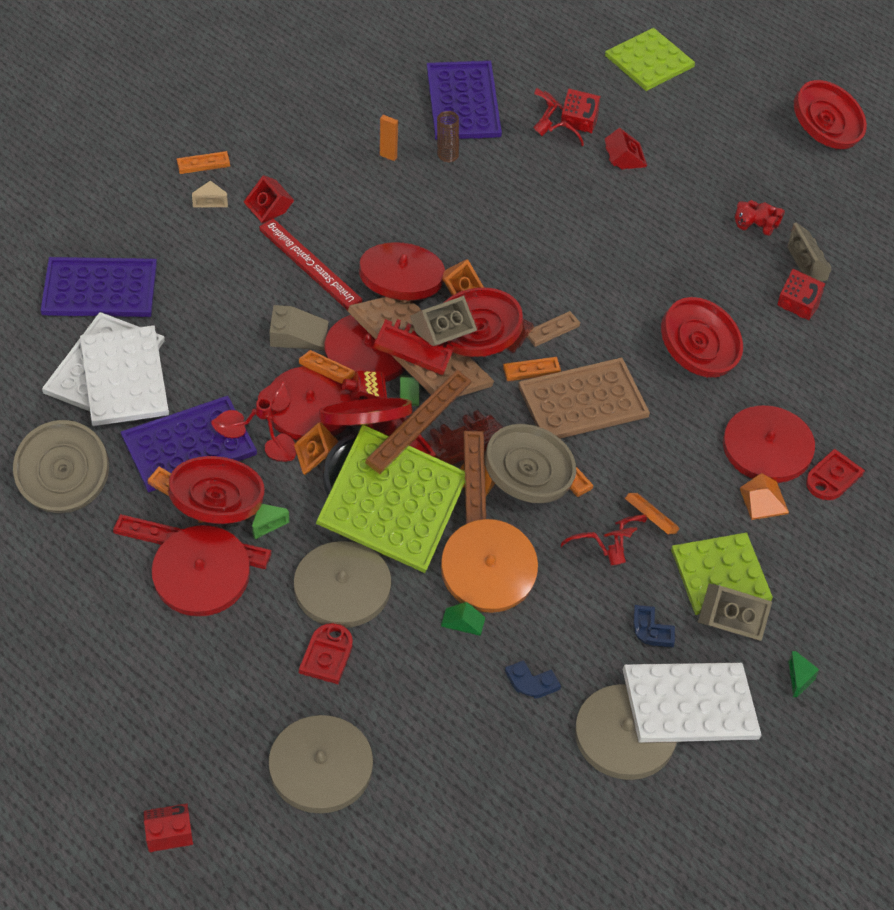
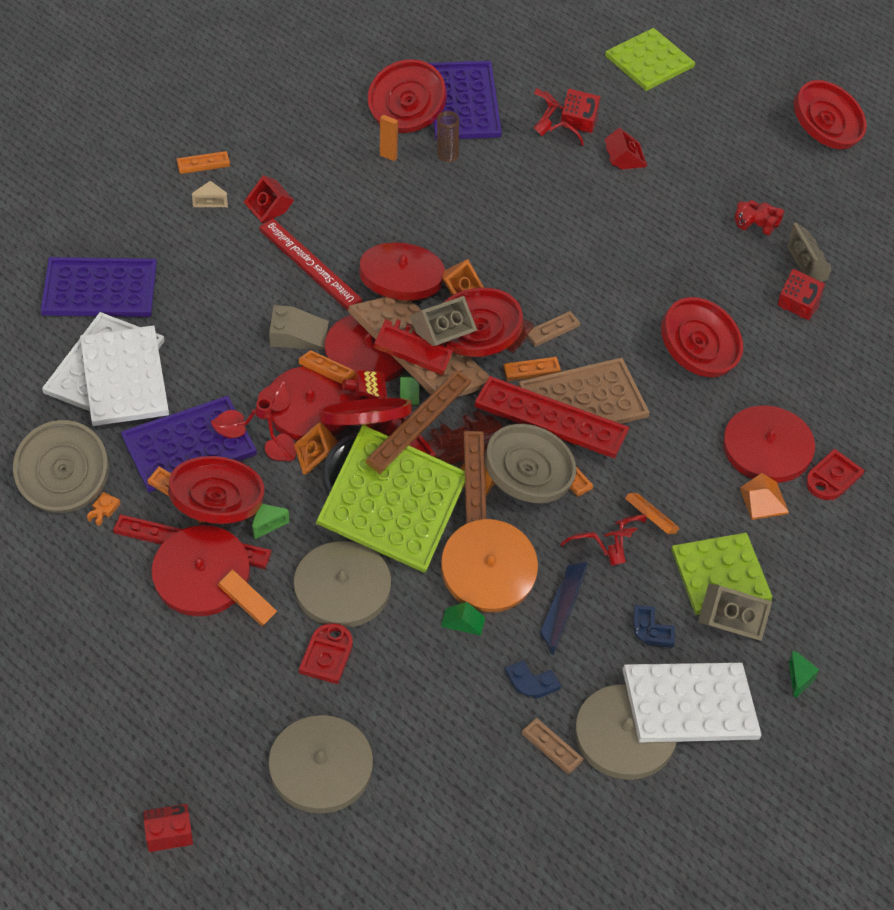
(103, 506): none -> orange plate
(247, 598): none -> orange tile
(409, 93): none -> red container
(552, 415): none -> red plate
(552, 746): none -> medium nougat tile
(563, 605): none -> dark blue wedge

